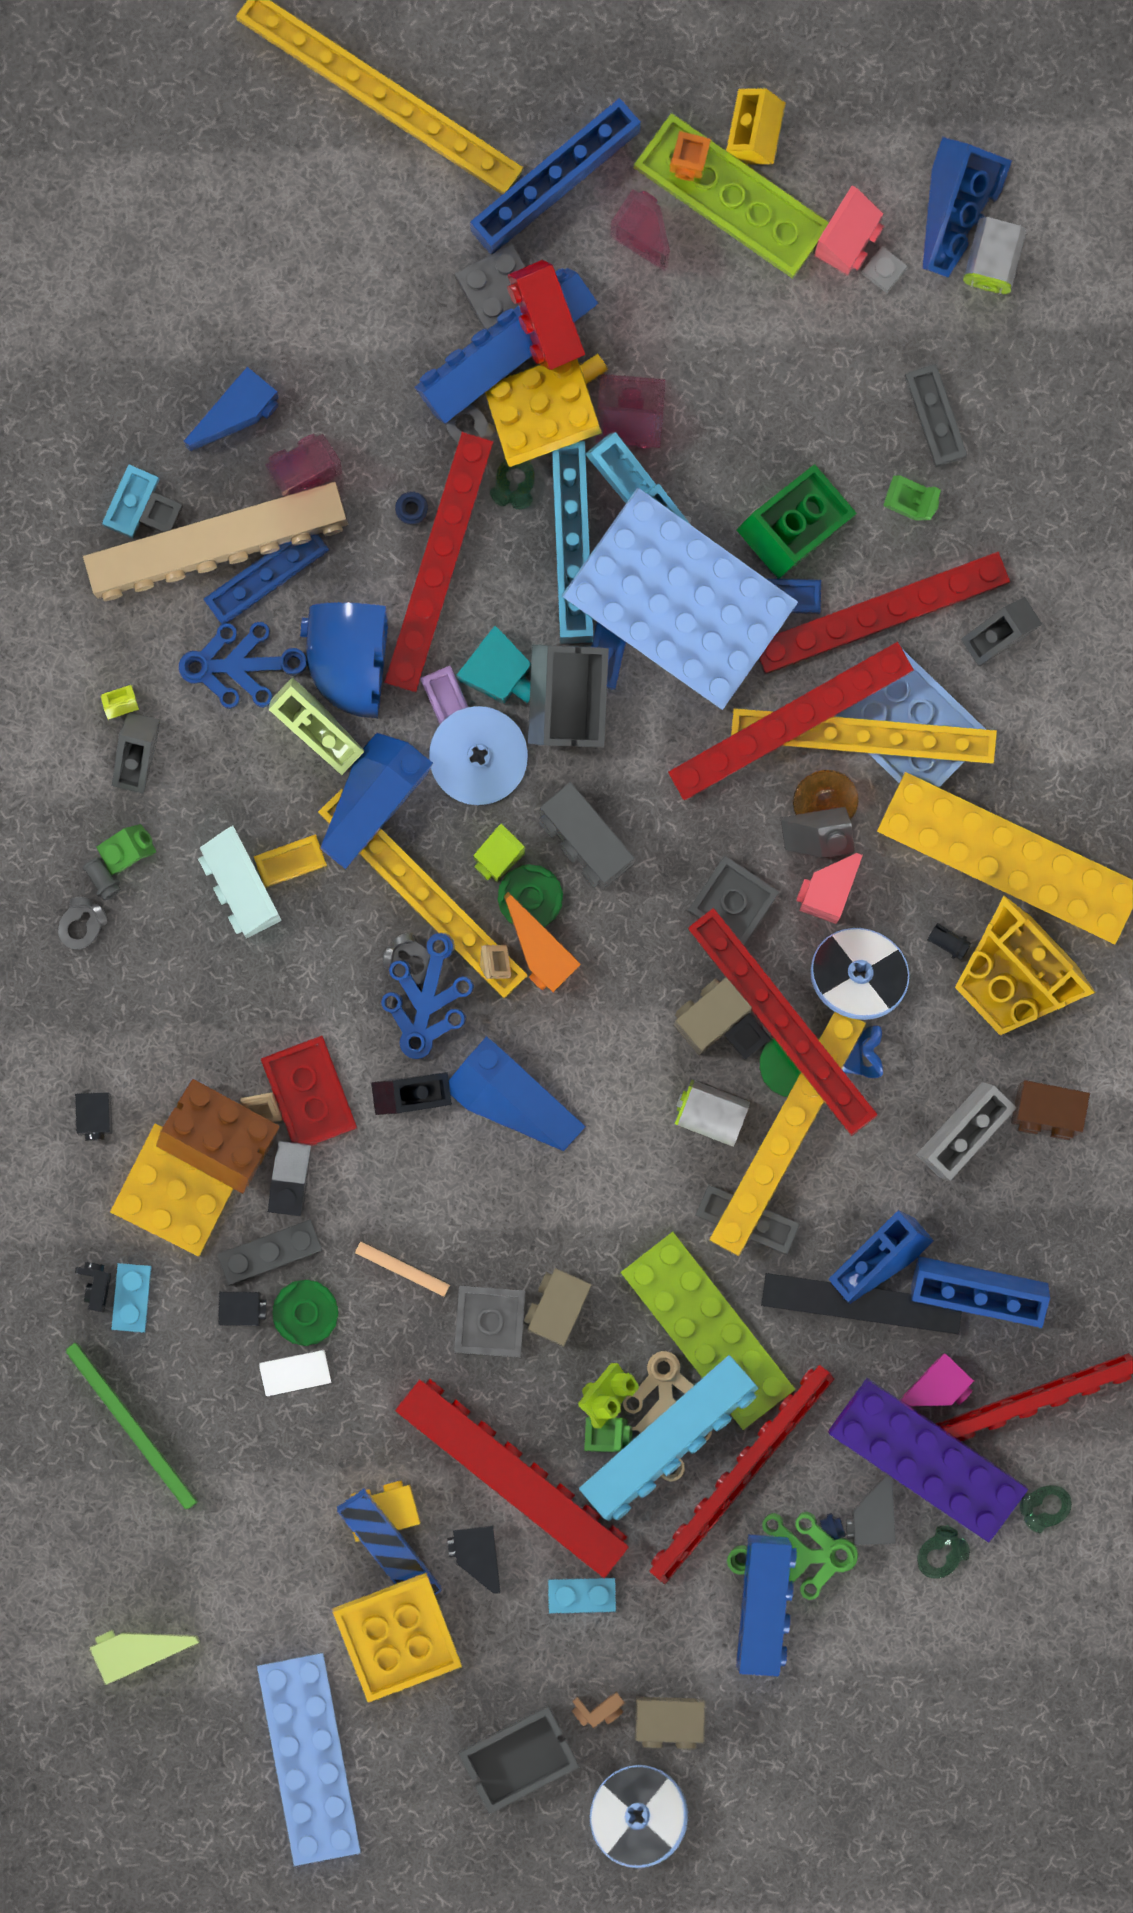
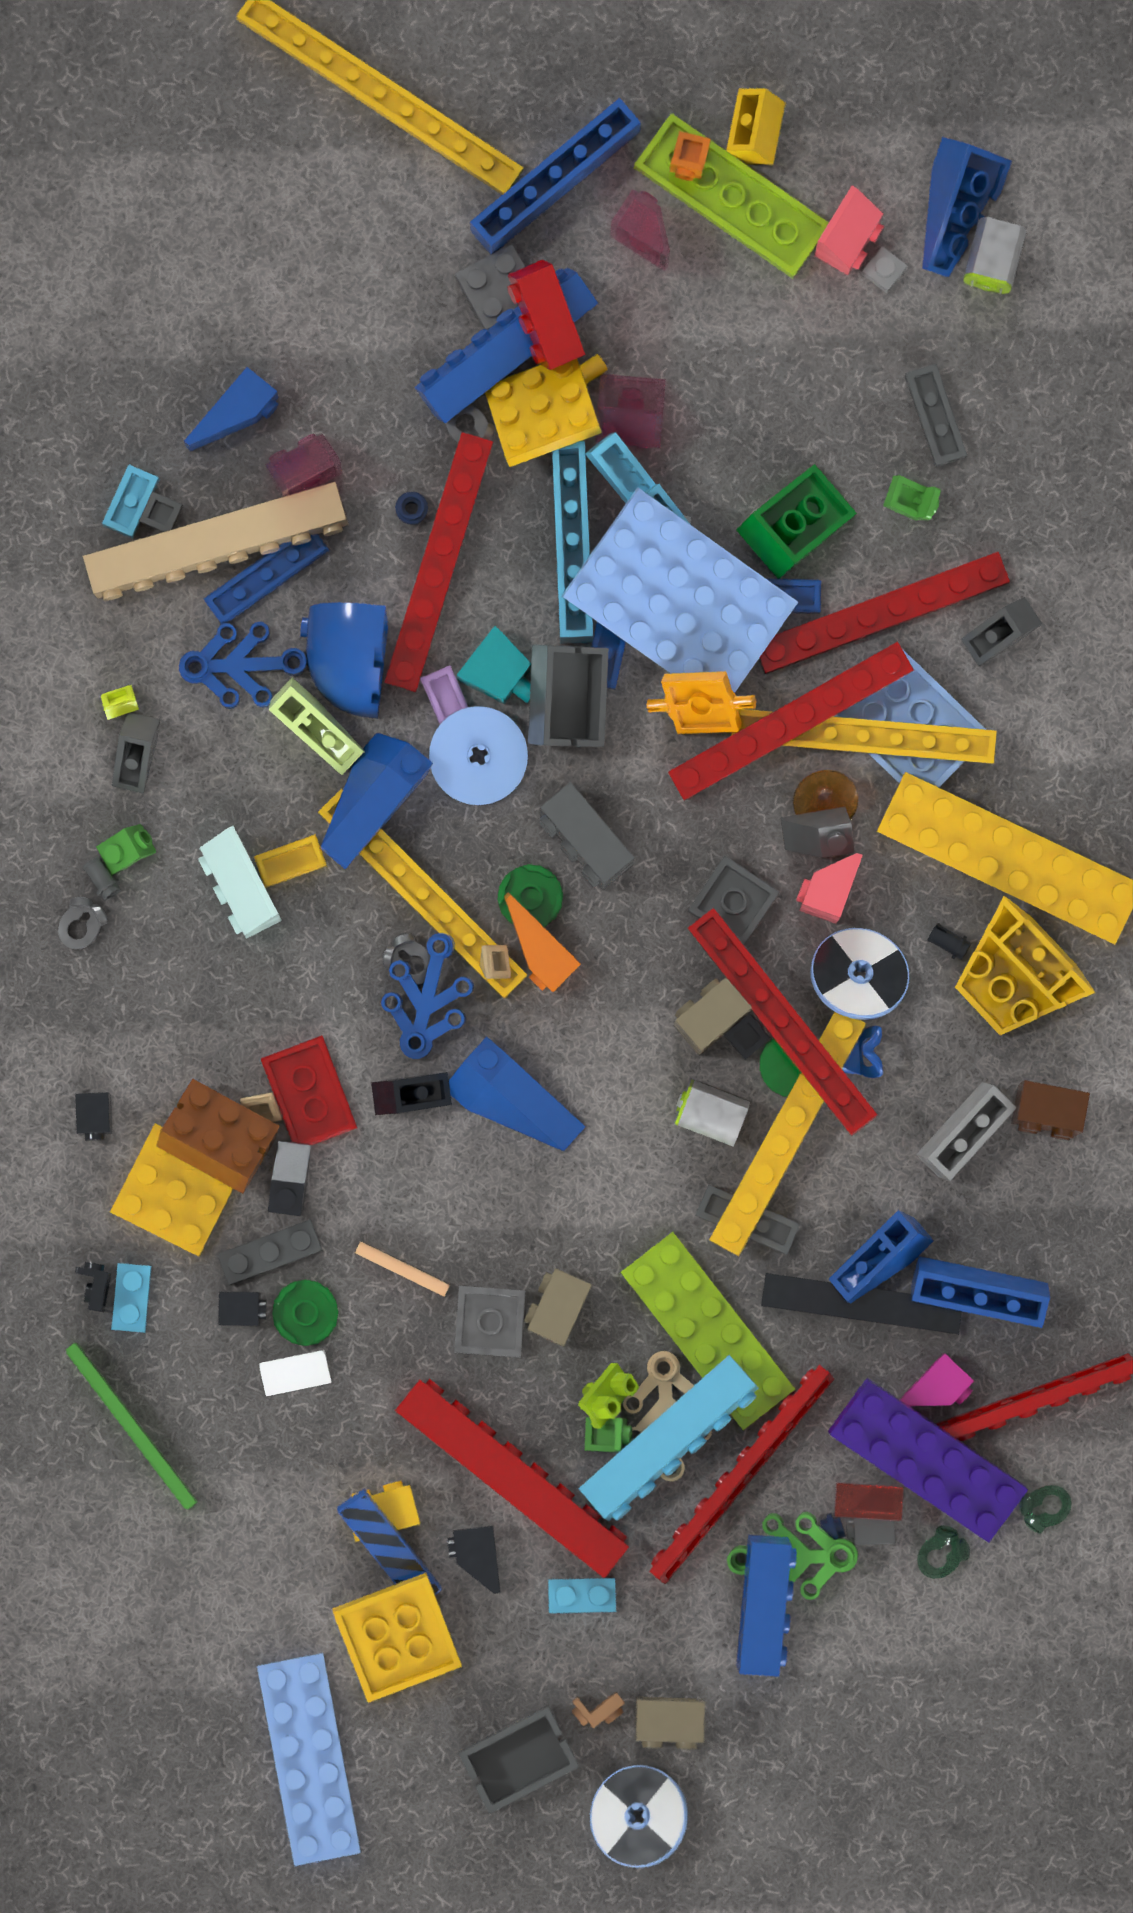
(130, 1652): yellowish green slope -> none
(498, 854): lime slope -> none
(522, 496): clear green piece -> none
(701, 702): none -> light orange plate
(868, 1501): none -> clear red tile

